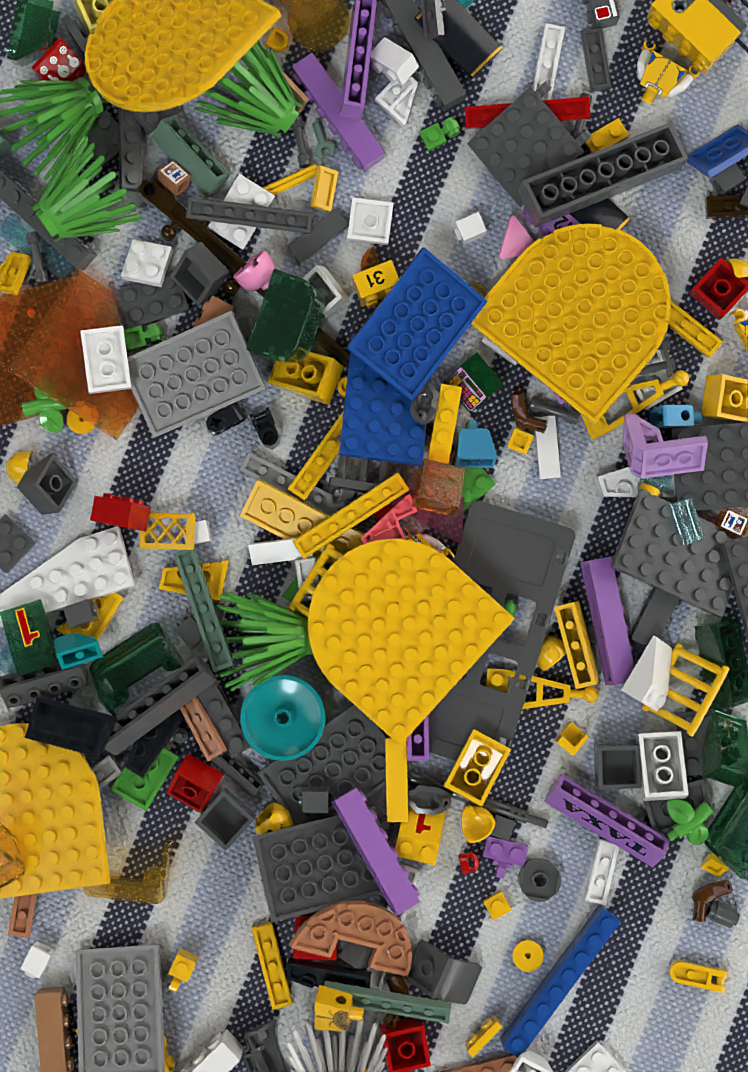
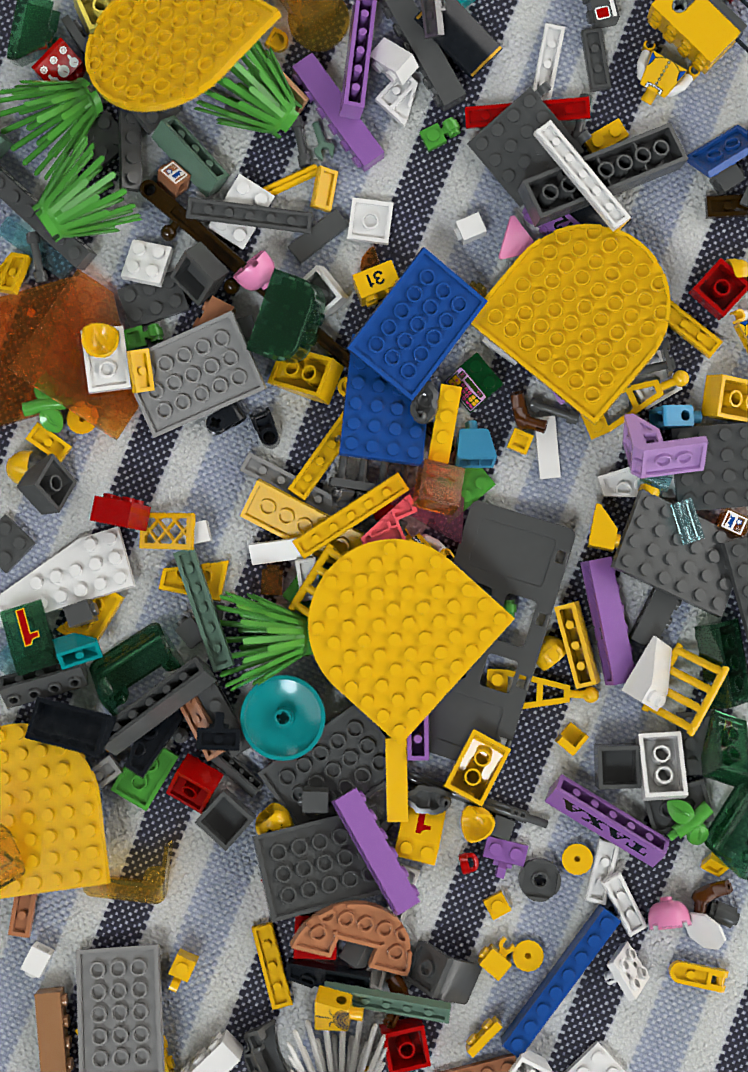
(48, 442): none -> yellow plate
(100, 339): none -> yellow helmet
(140, 370): none -> yellow plate
(218, 736): none -> black hinge
(272, 580): none -> clear orange brick
(496, 960): none -> yellow brick
(577, 859): none -> yellow piece
(581, 175): none -> white tile
(603, 531): none -> yellow slope
(624, 903): none -> white tile
(627, 971): none -> white plate
(668, 914): none -> bright pink cylinder
(705, 931): none -> white piece

